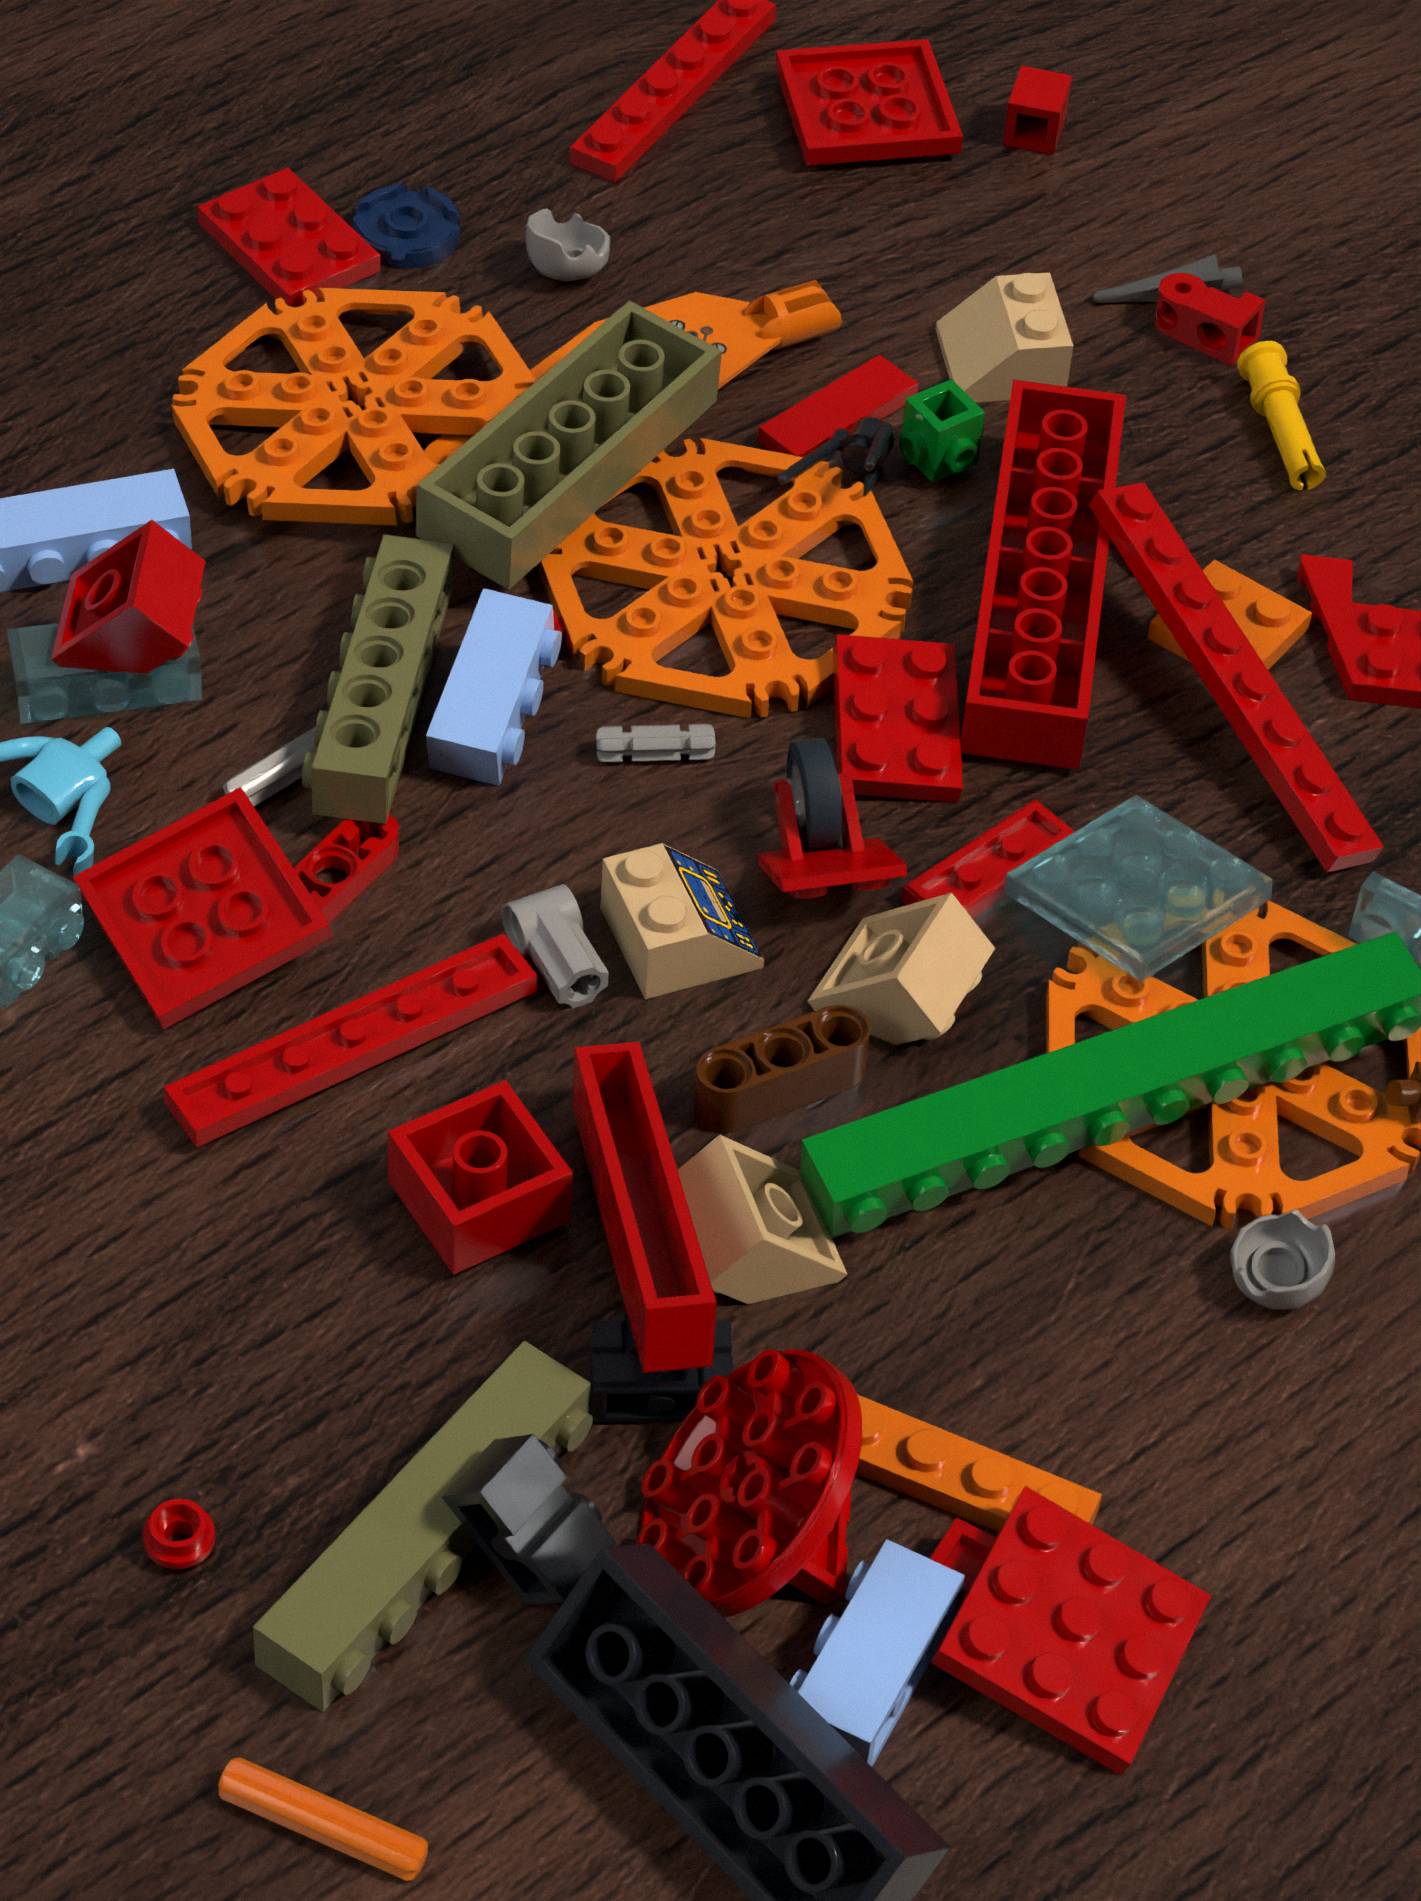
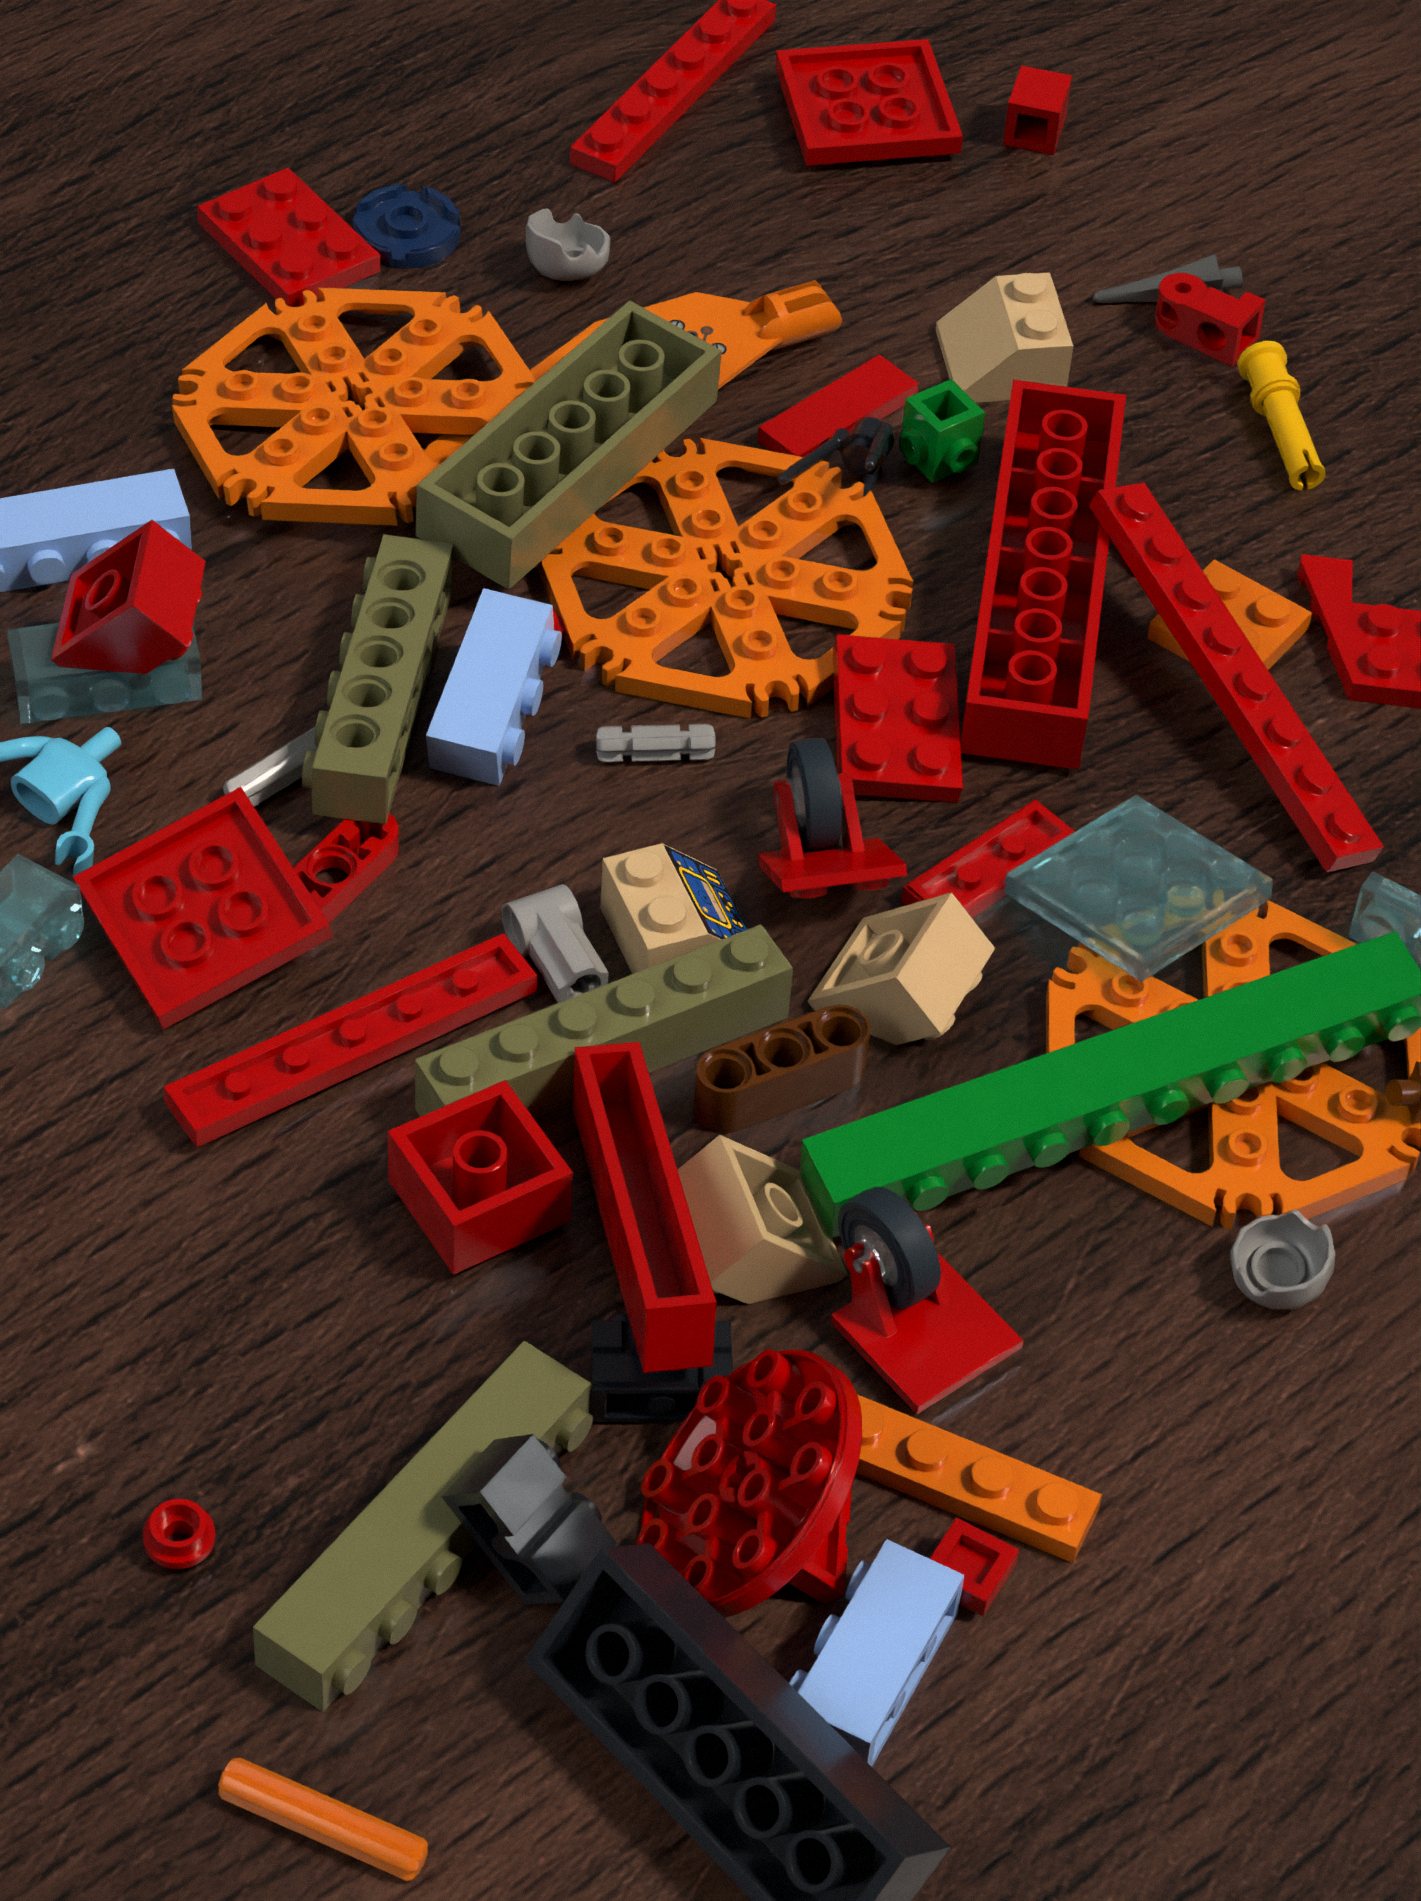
(667, 1008): none -> olive brick
(911, 1306): none -> red plate
(1072, 1630): red plate -> none

